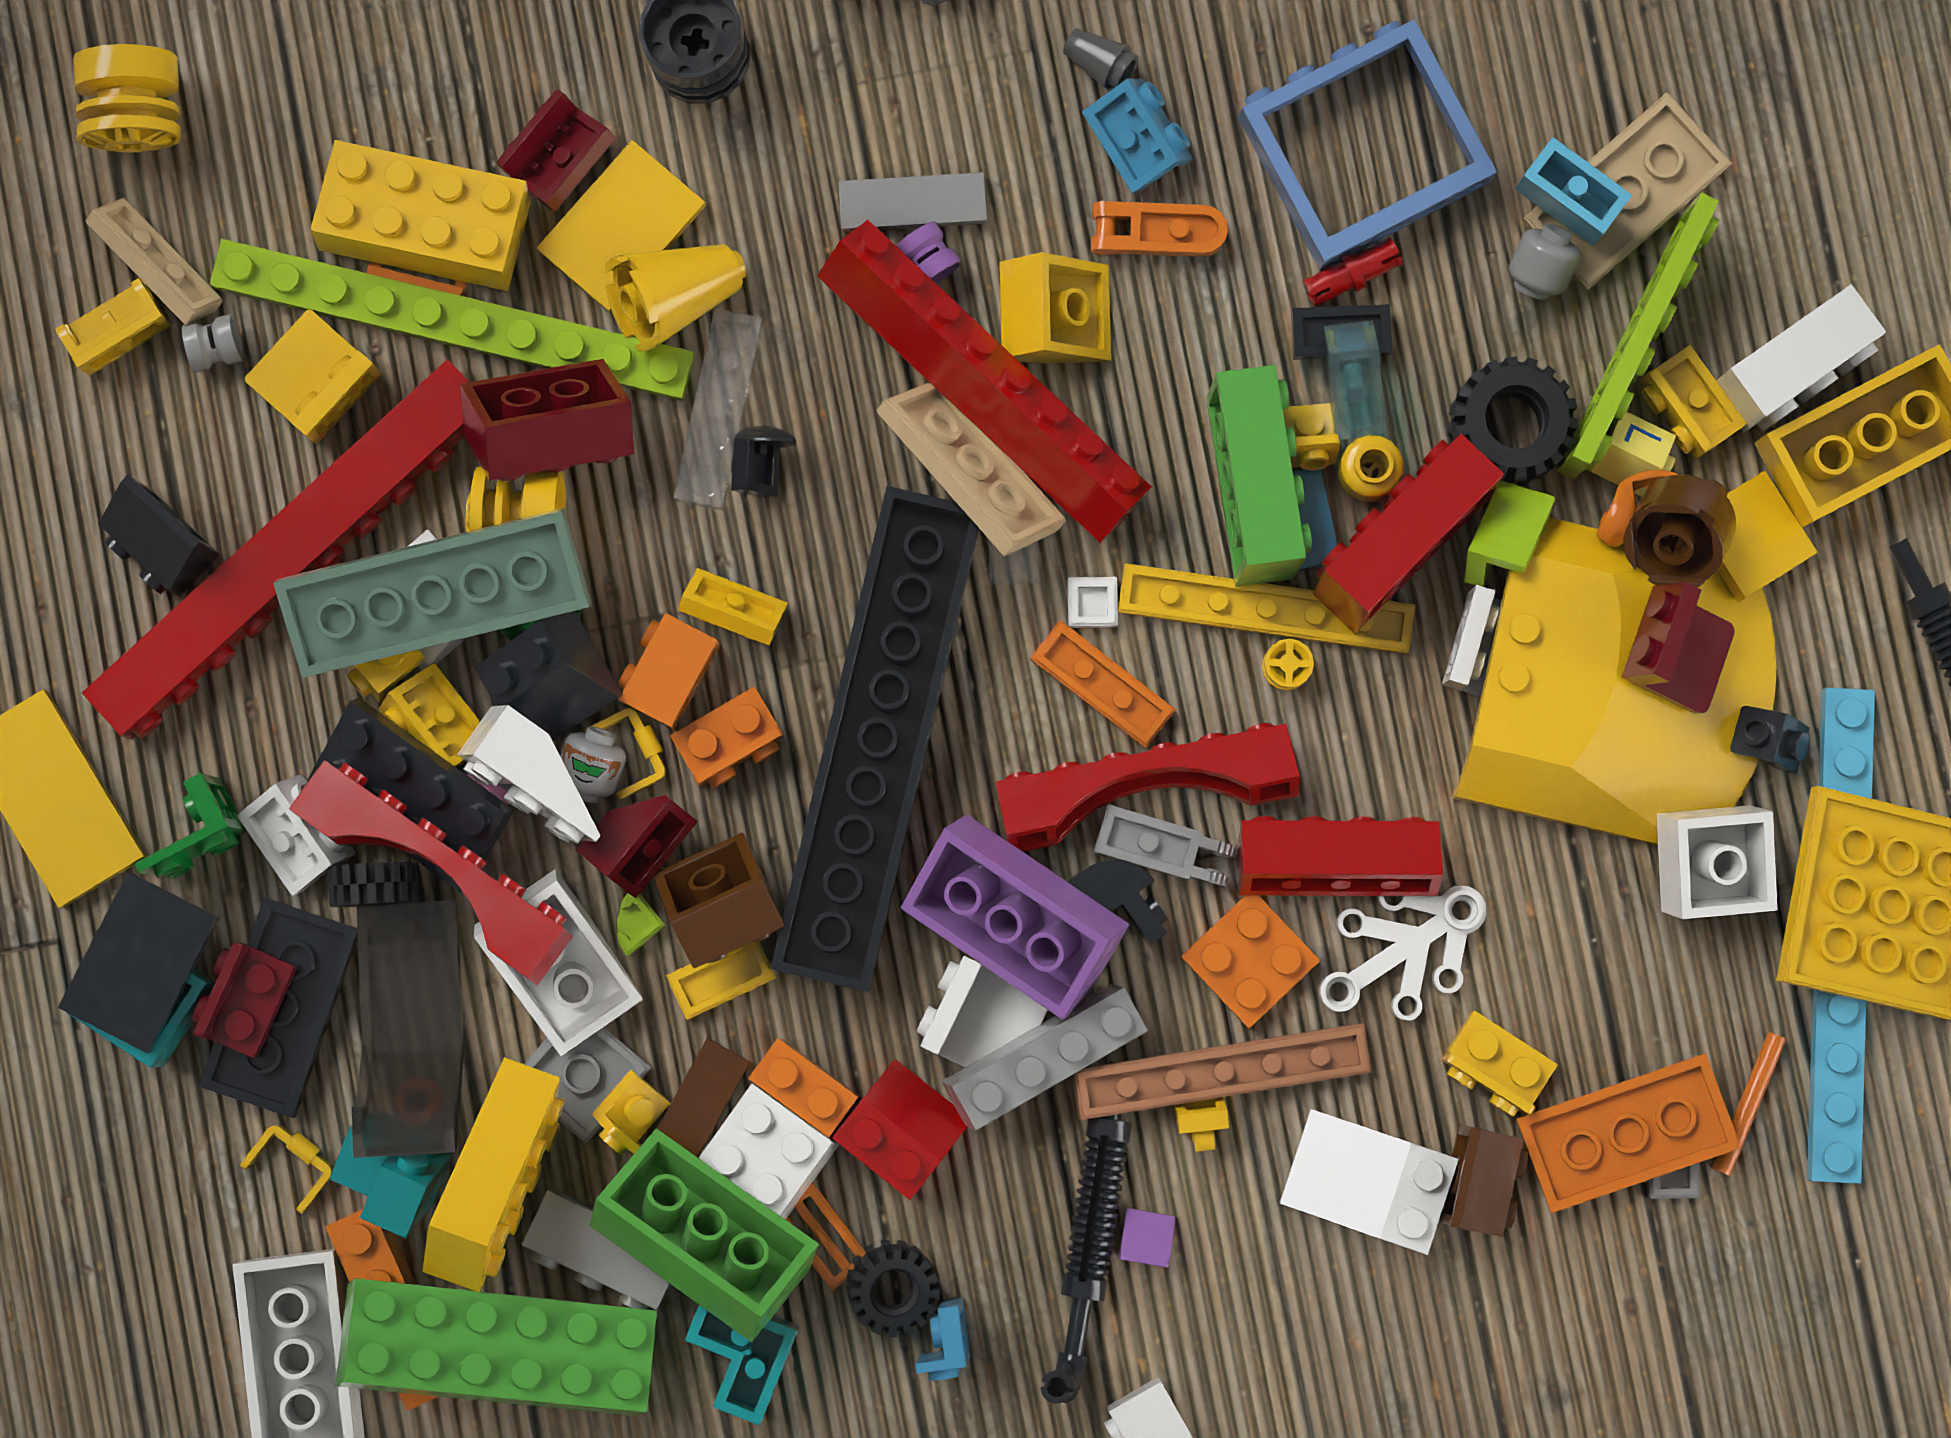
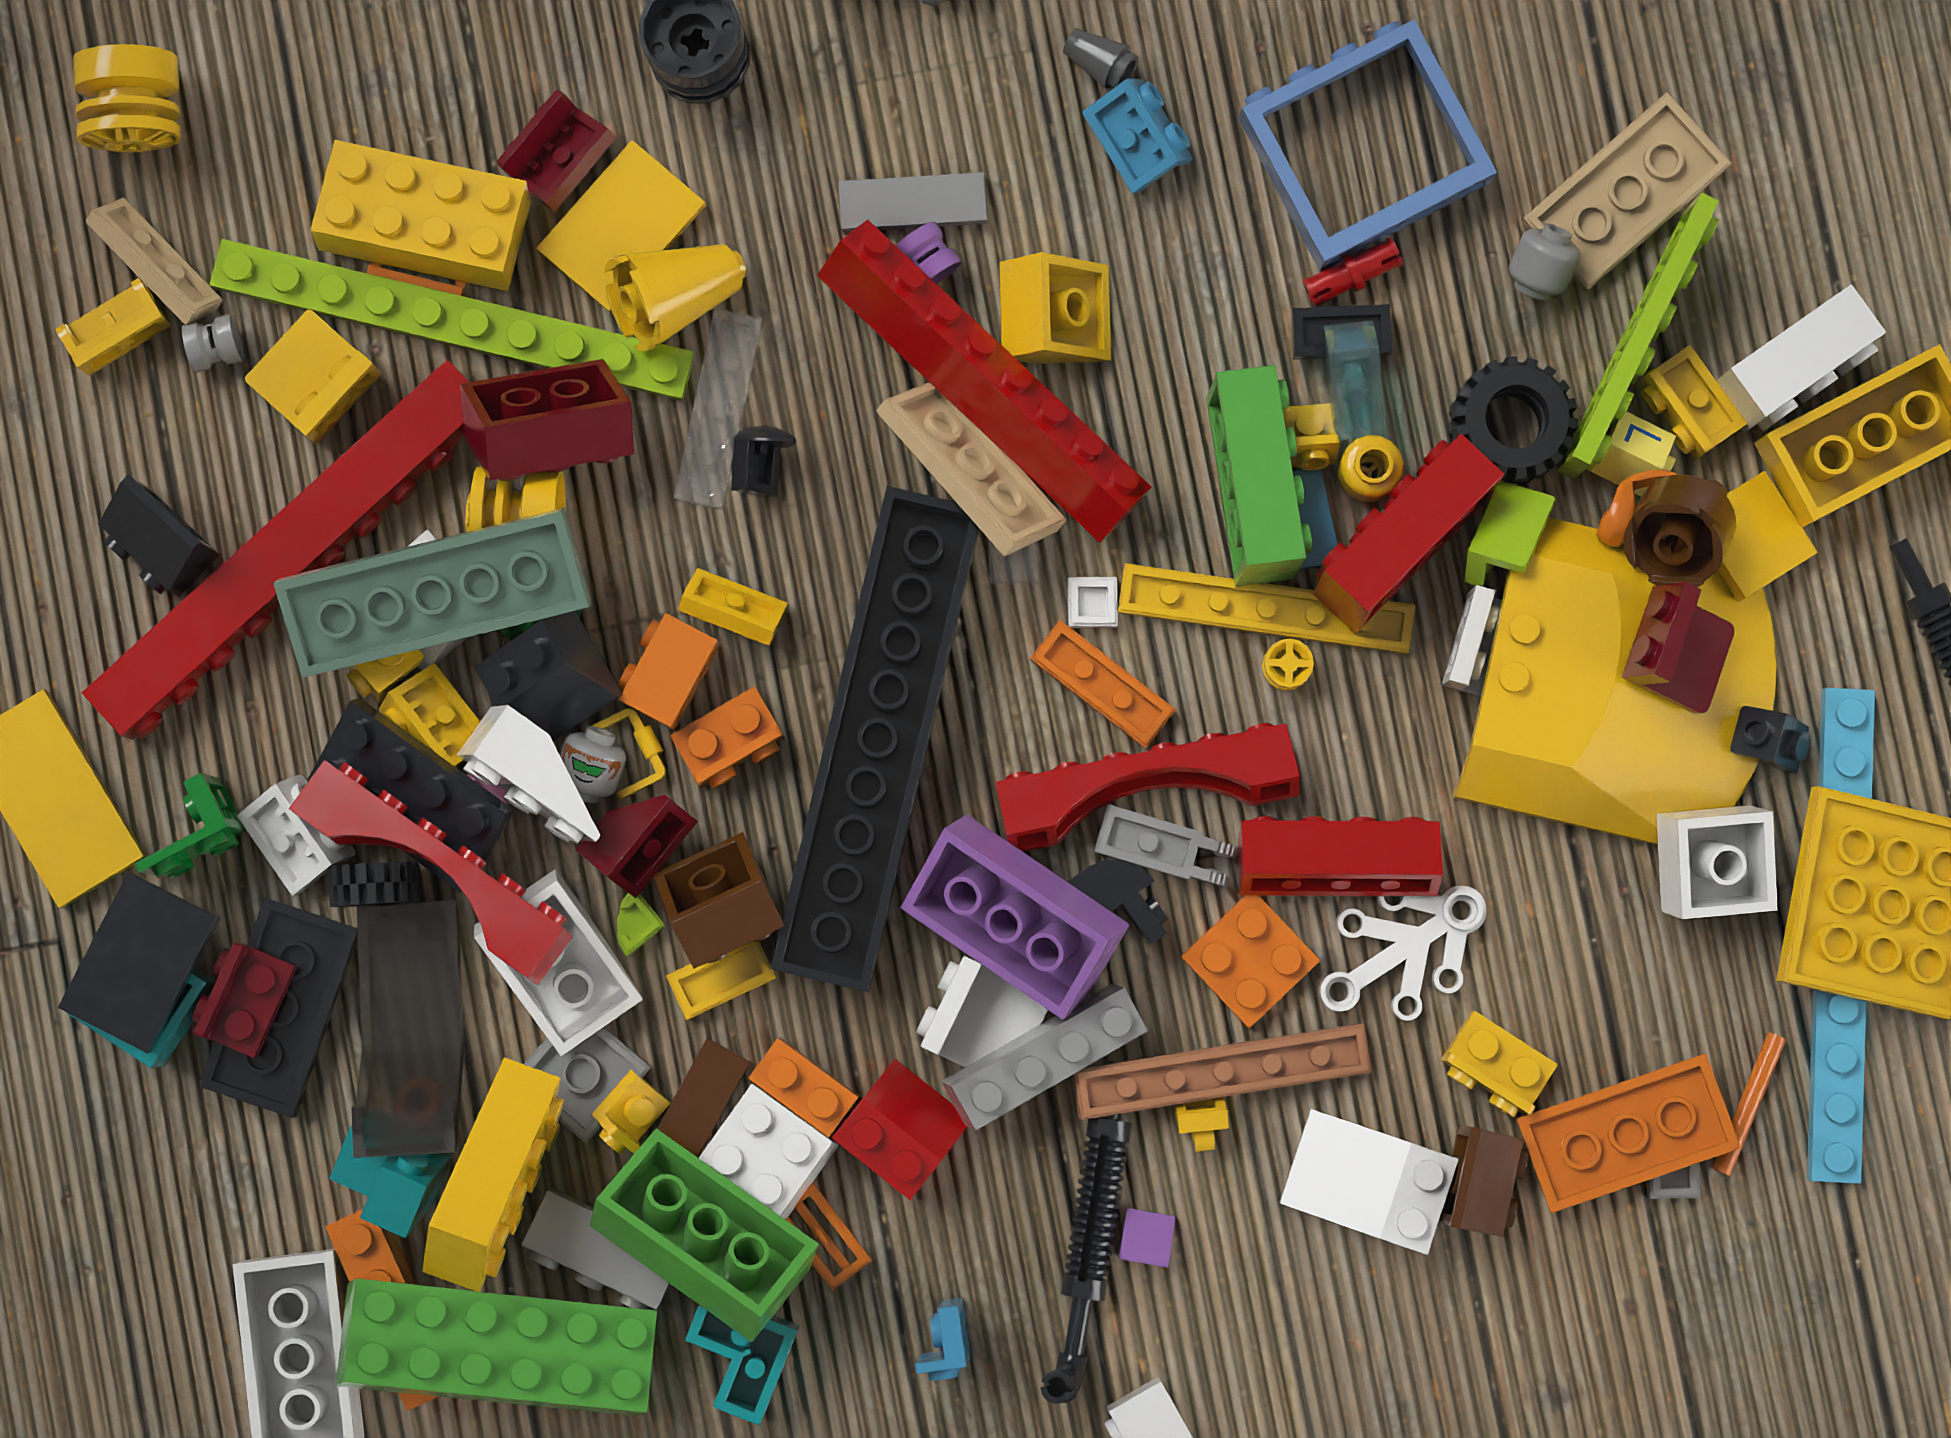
(302, 1149): yellow piece -> none
(909, 1312): black tyre -> none
(1158, 229): orange plate -> none
(1573, 191): medium azure brick -> none

